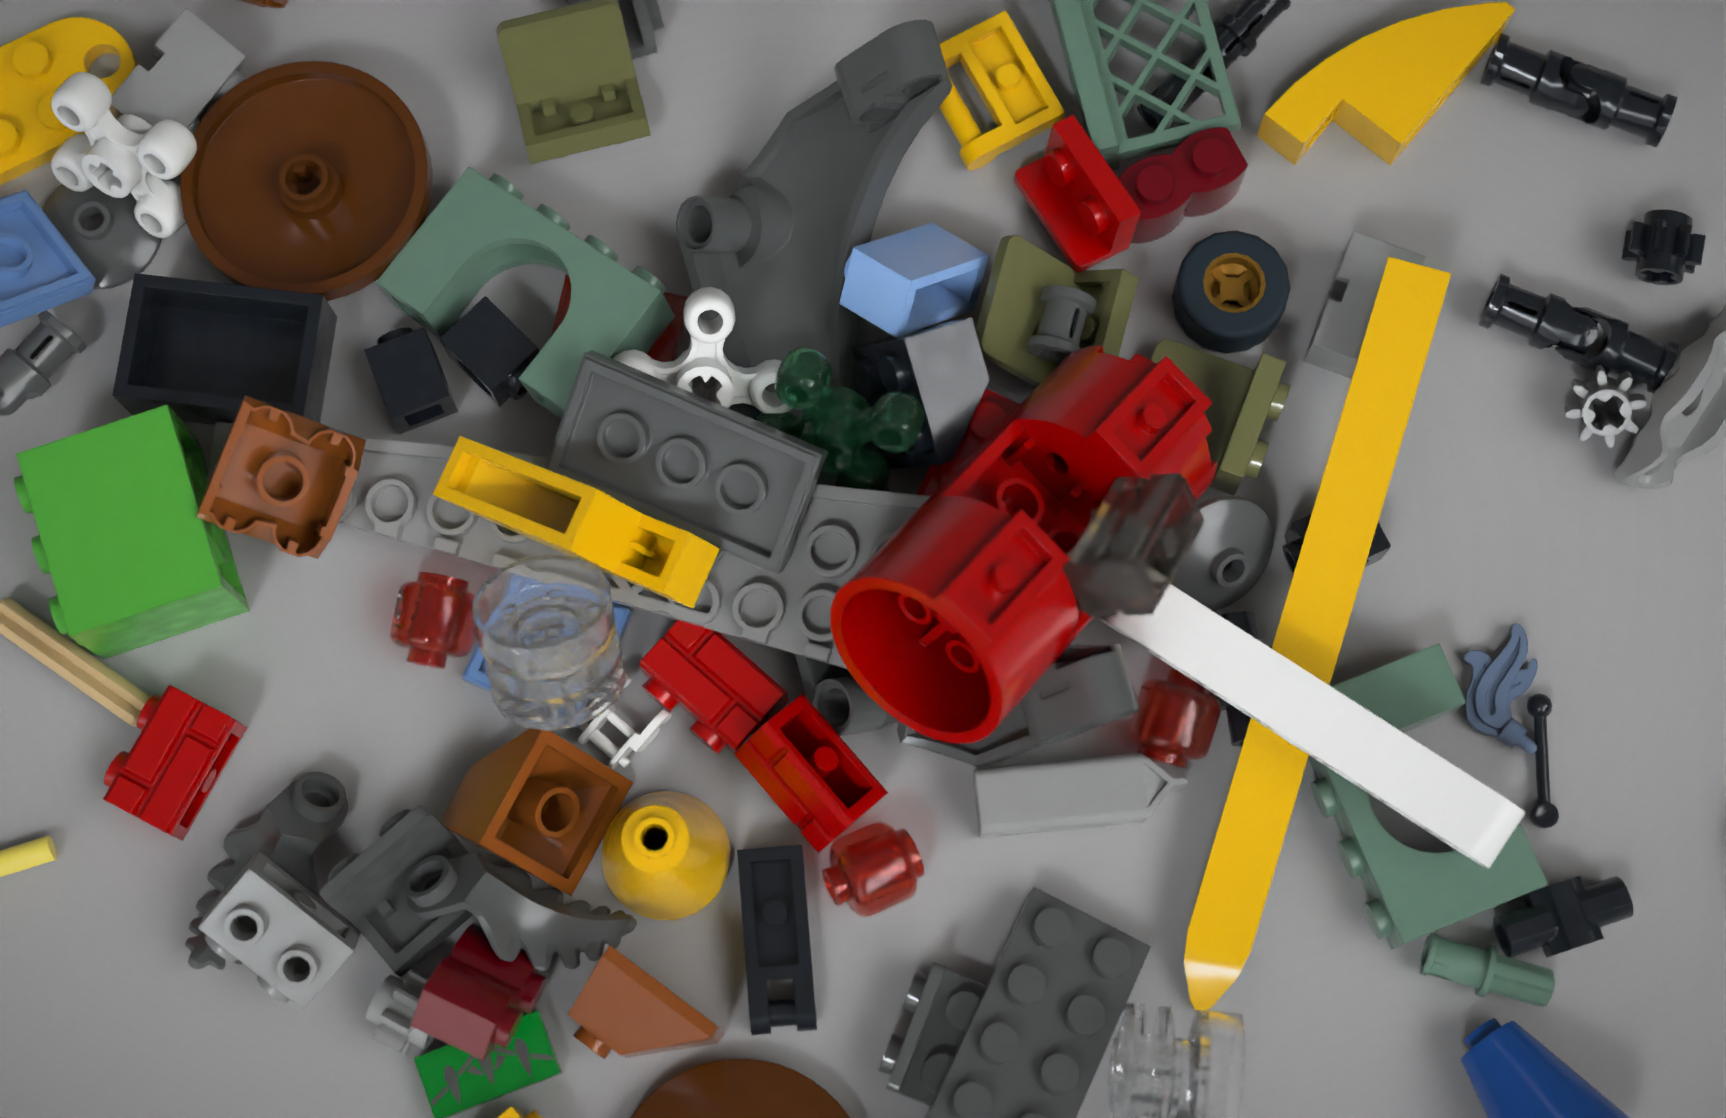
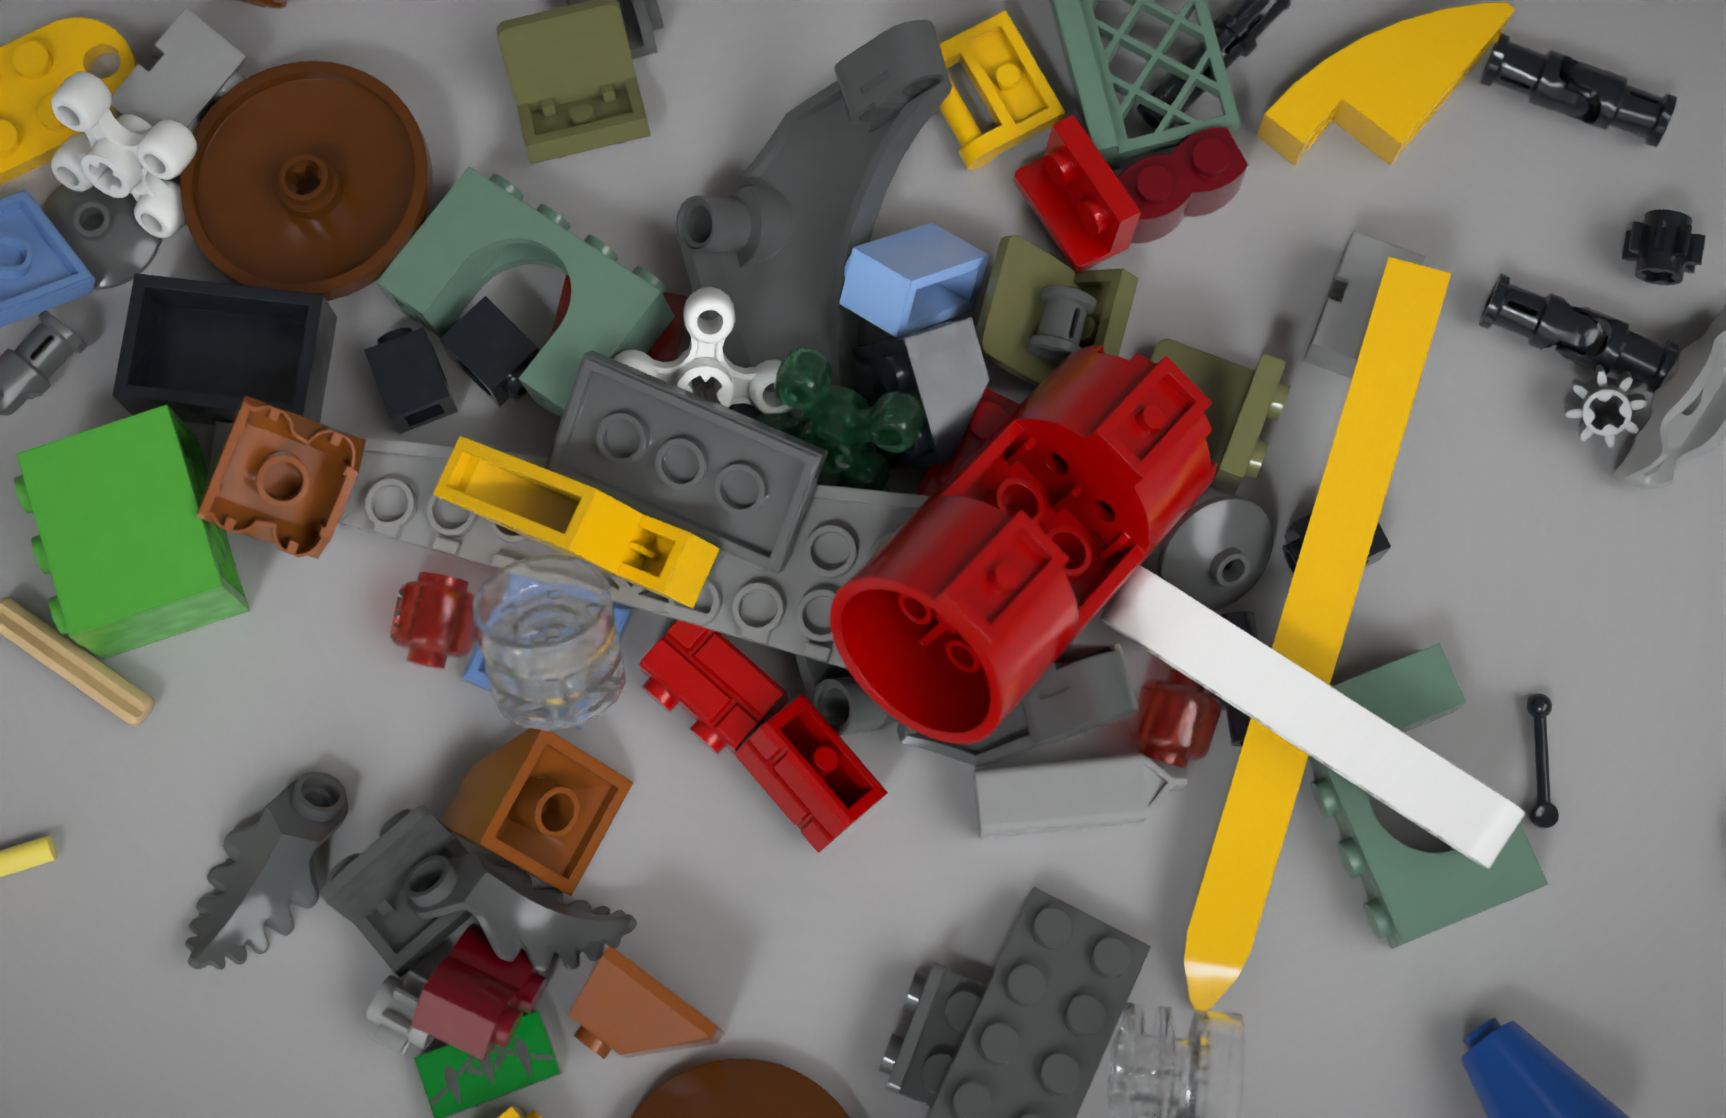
(172, 761): red brick -> none
(279, 931): light grey brick -> none
(636, 740): white piece -> none
(681, 874): yellow cone -> none
(776, 936): black plate -> none
(873, 869): clear red head -> none
(1133, 545): clear smoke brick -> none
(1242, 272): black wheel -> none
(1486, 971): sand green axle -> none
(1496, 686): sand blue piece -> none
(1563, 916): black axle -> none

